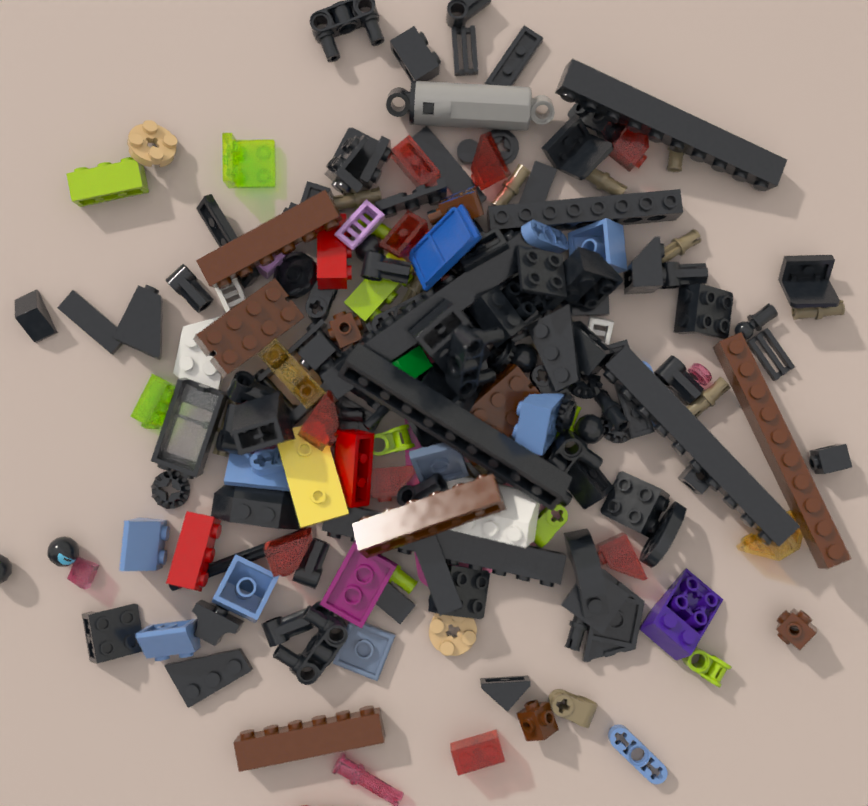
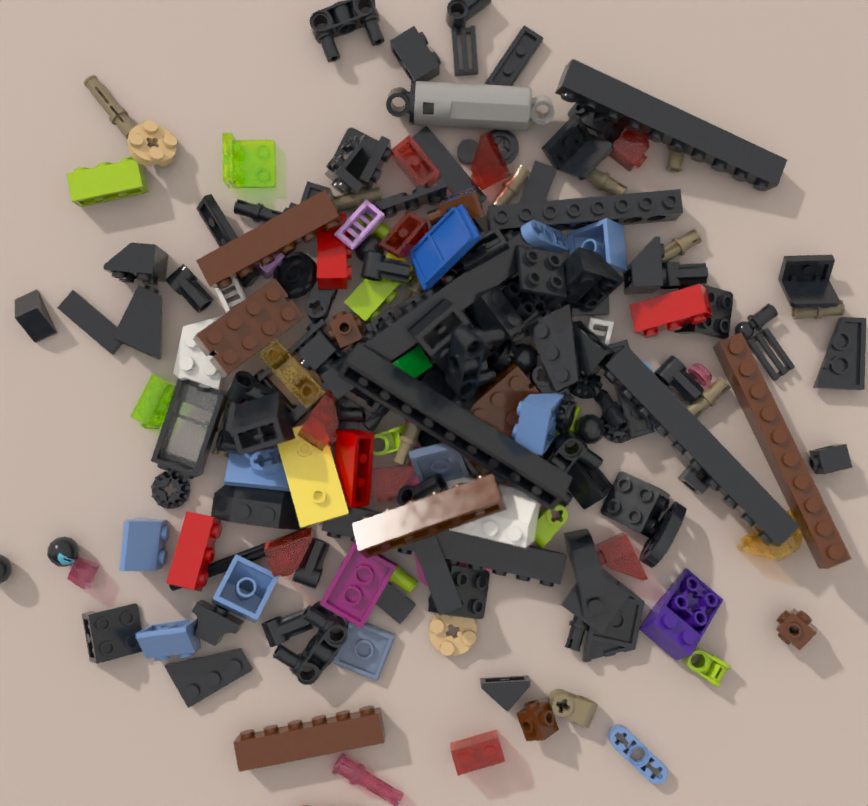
(95, 88): none -> dark tan pin
(139, 262): none -> black slope
(257, 212): none -> black pin
(407, 444): none -> dark tan pin
(671, 311): none -> red brick
(845, 357): none -> black wing

